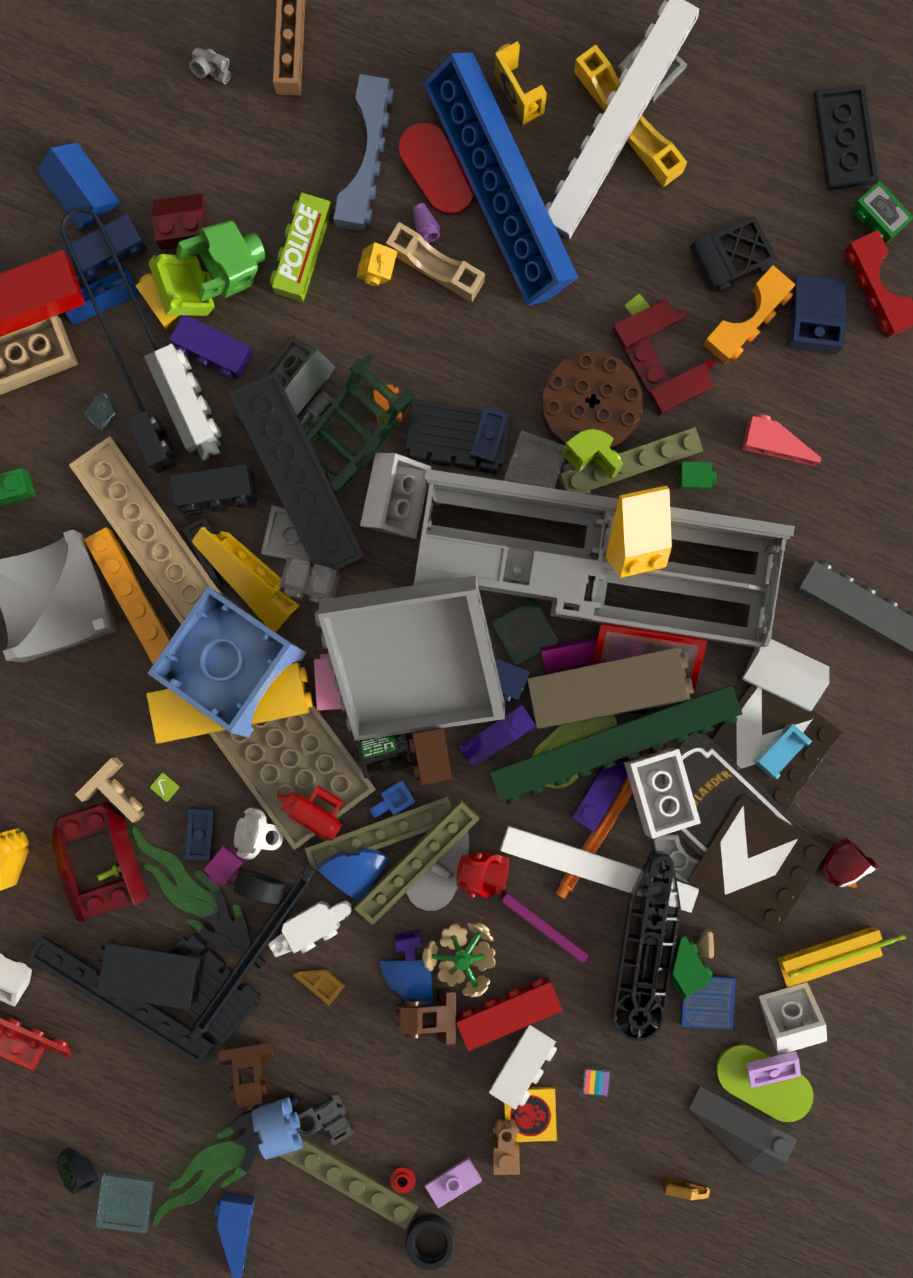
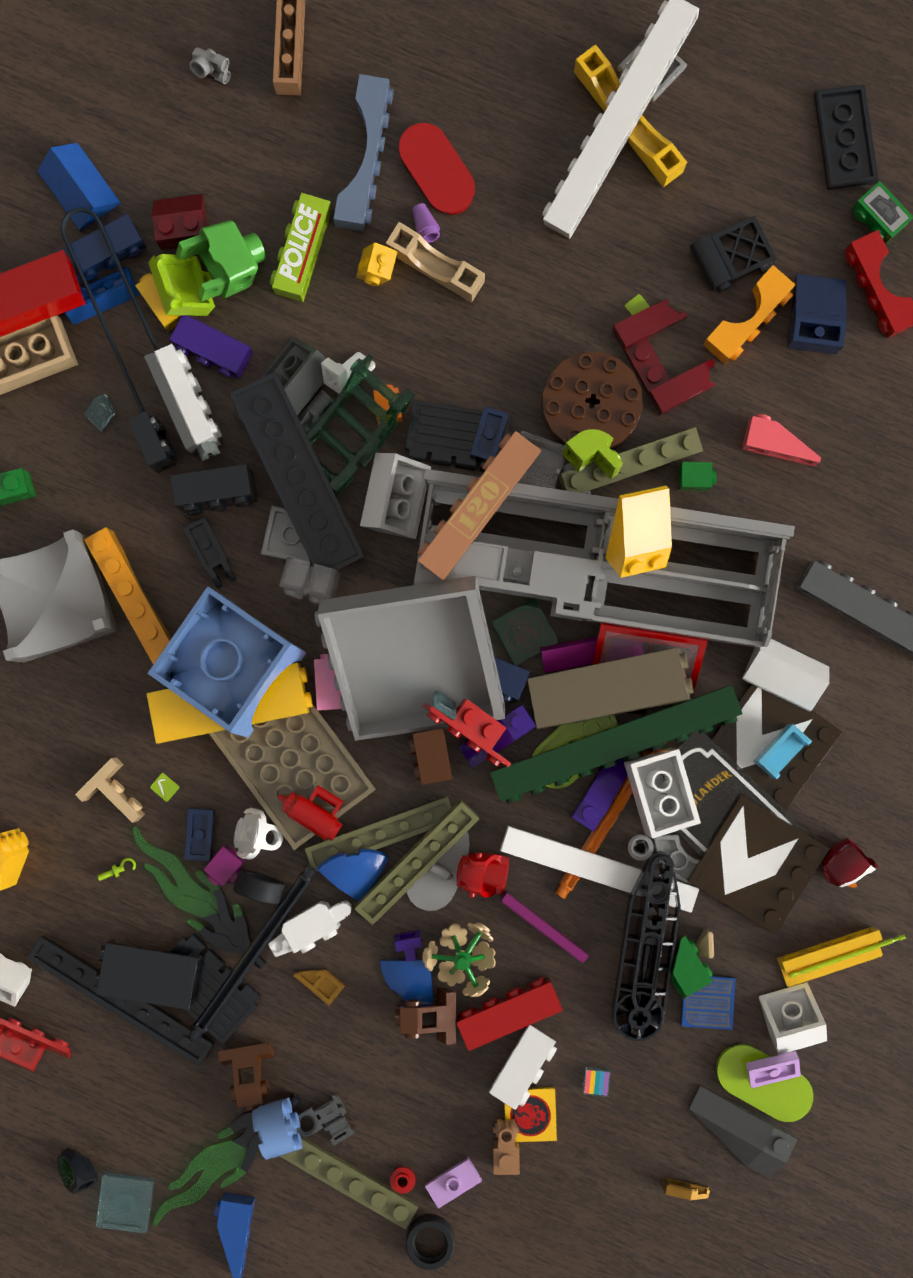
(110, 895): dark red wedge -> none
(143, 526): tan plate -> none
(247, 576): yellow wedge -> none
(336, 374): none -> white bracket
(383, 754): clear smoke brick -> none
(395, 799): blue plate -> none
(444, 704): none -> clear light blue slope
(474, 725): none -> red bracket
(479, 505): none -> nougat brick
(500, 178): blue brick -> none
(527, 105): yellow panel -> none
(646, 842): none -> light grey cone

